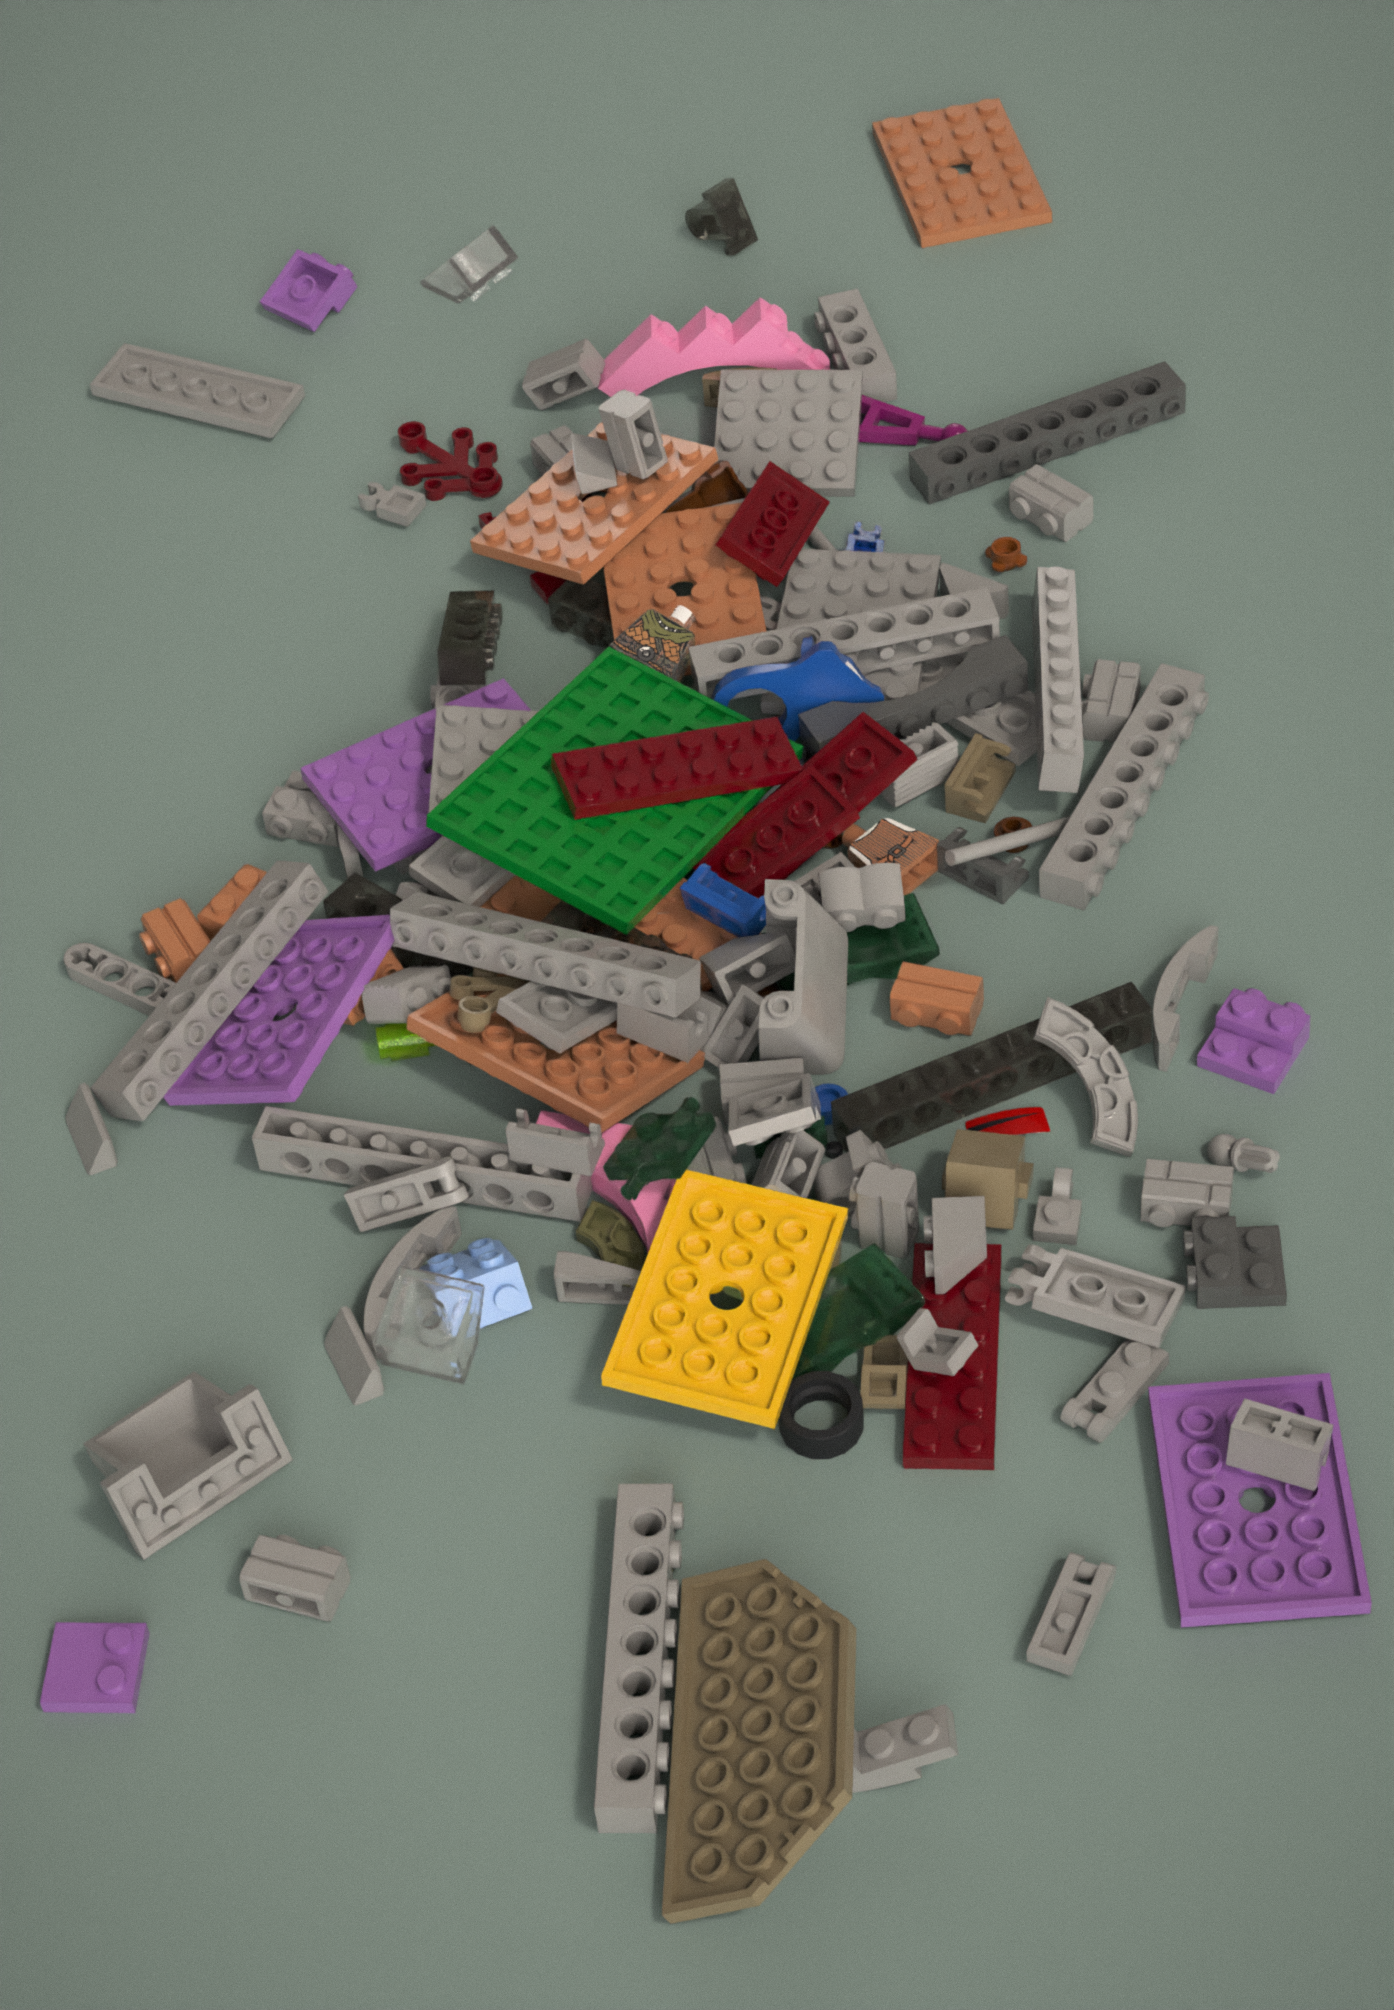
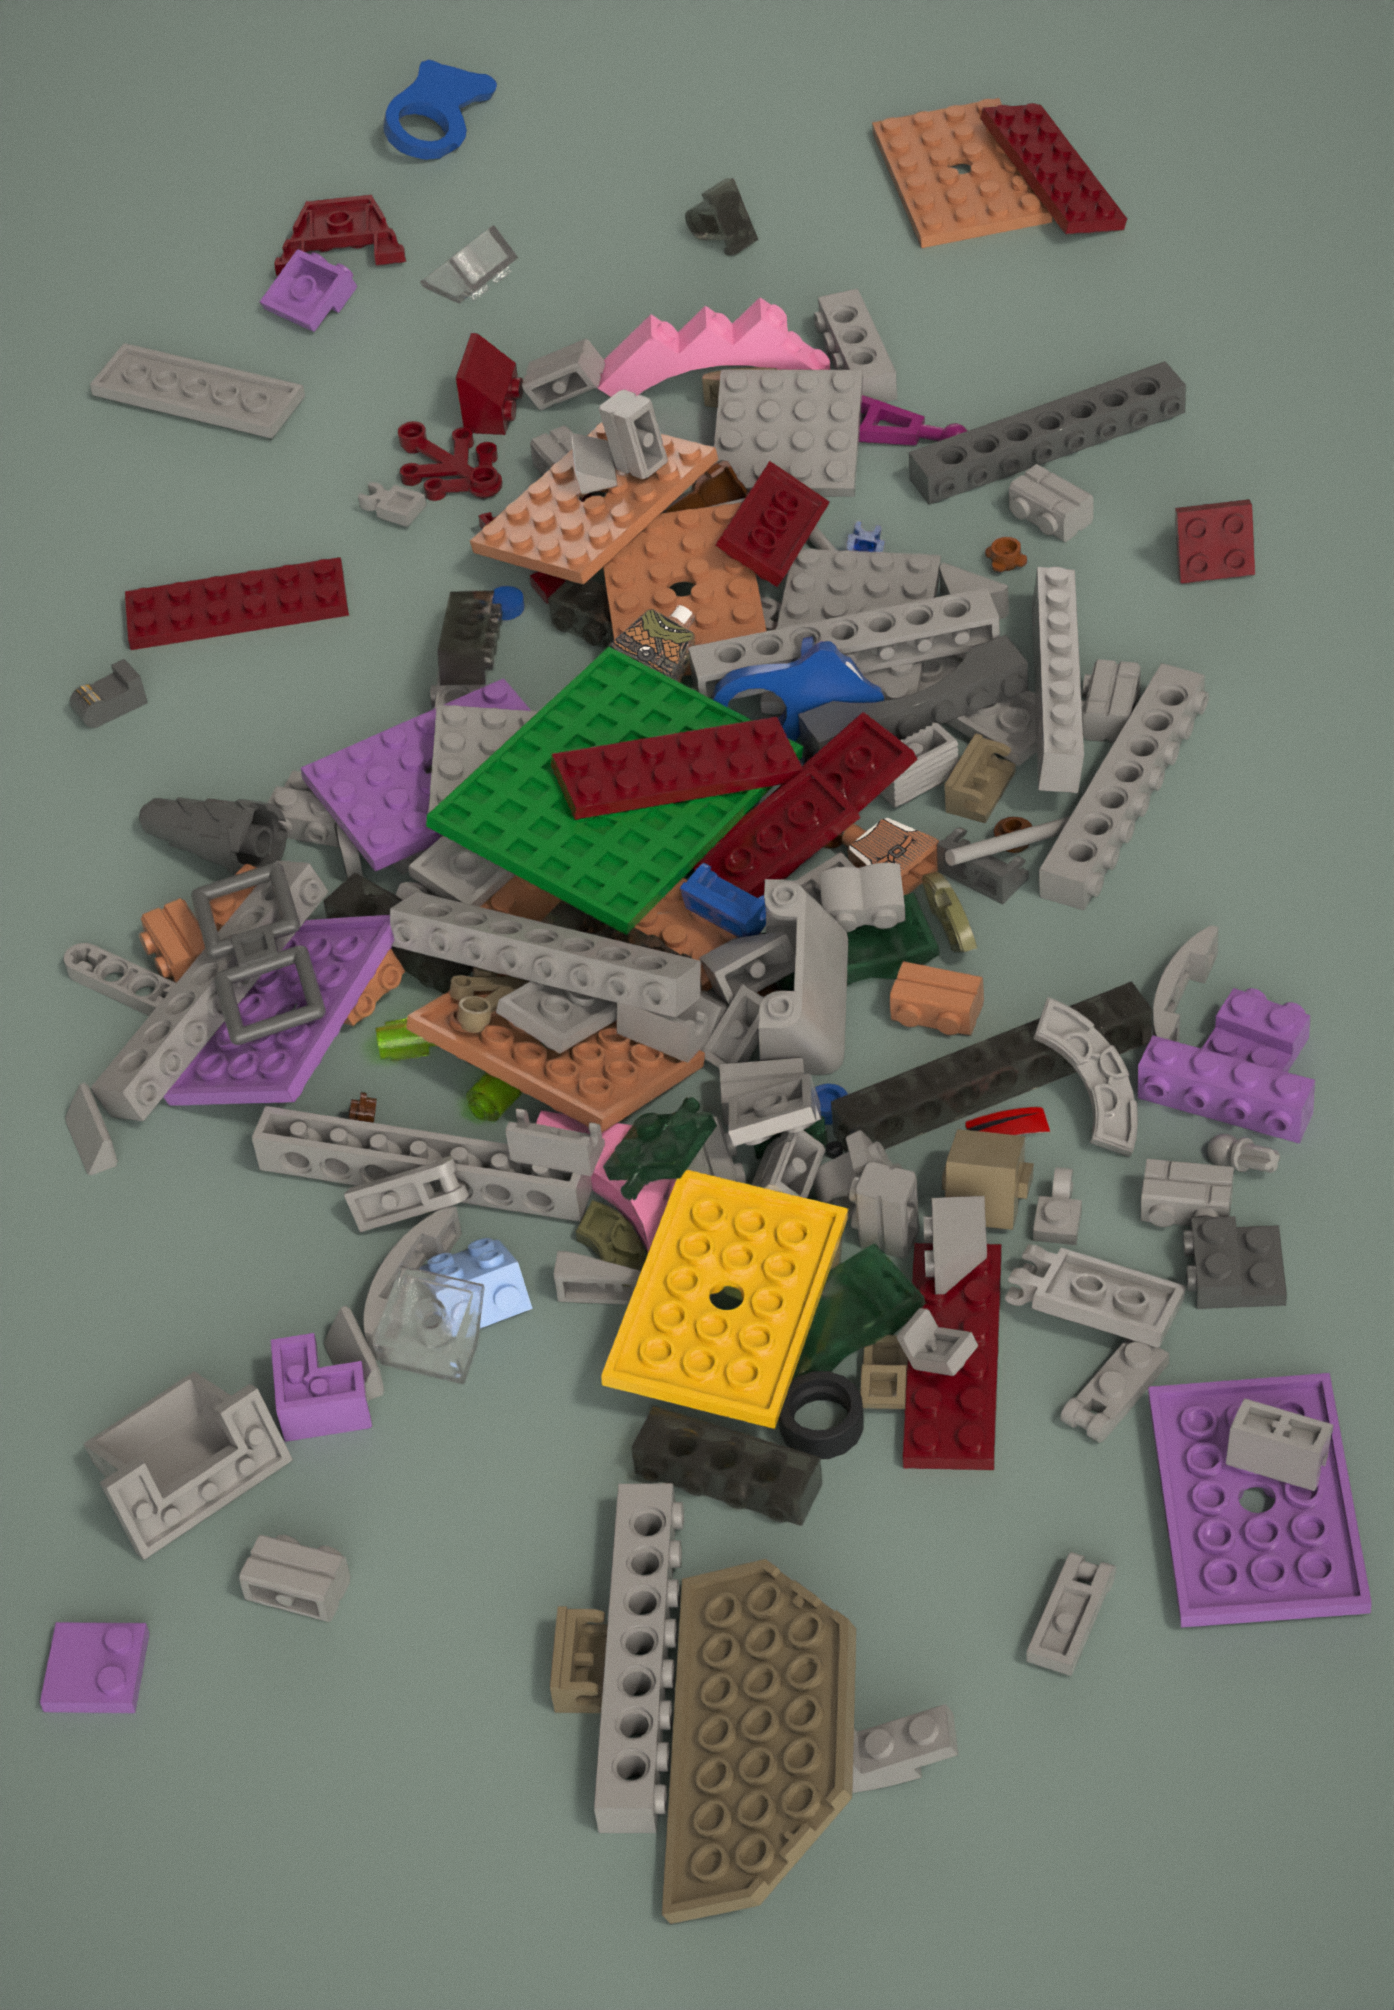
(109, 696): none -> dark grey leg
(218, 829): none -> dark grey cone
(236, 603): none -> dark red plate
(257, 953): none -> dark grey bar
(313, 1398): none -> medium lavender panel
(341, 224): none -> dark red wing
(363, 1109): none -> reddish brown plate
(403, 992): light grey brick -> none
(439, 95): none -> blue animal
(487, 387): none -> dark red slope
(491, 1098): none -> clear neon green brick
(511, 600): none -> blue tile
(578, 1661): none -> dark tan hinge
(751, 1460): none -> clear smoke brick
(949, 911): none -> olive tile
(1053, 169): none -> dark red plate
(1215, 541): none -> dark red plate
(1226, 1089): none -> medium lavender brick

